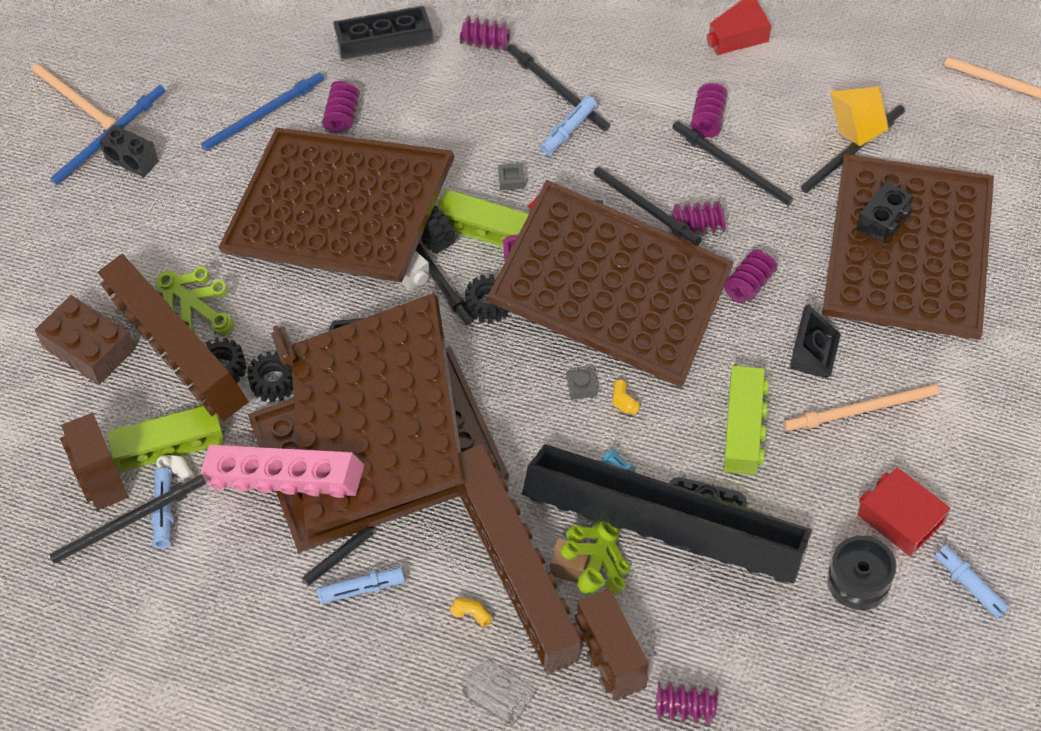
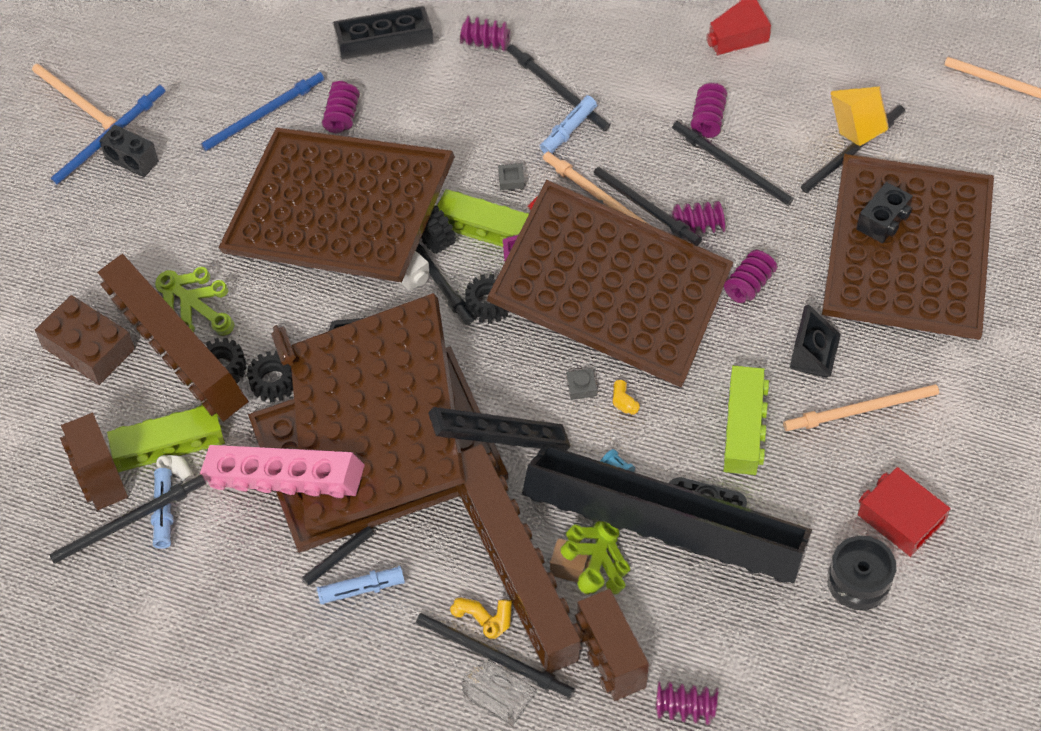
(497, 429): none -> black tile
(501, 621): none -> yellow arm
(543, 679): none -> black bar
(566, 170): none -> light nougat bar
(971, 581): light blue pin -> none

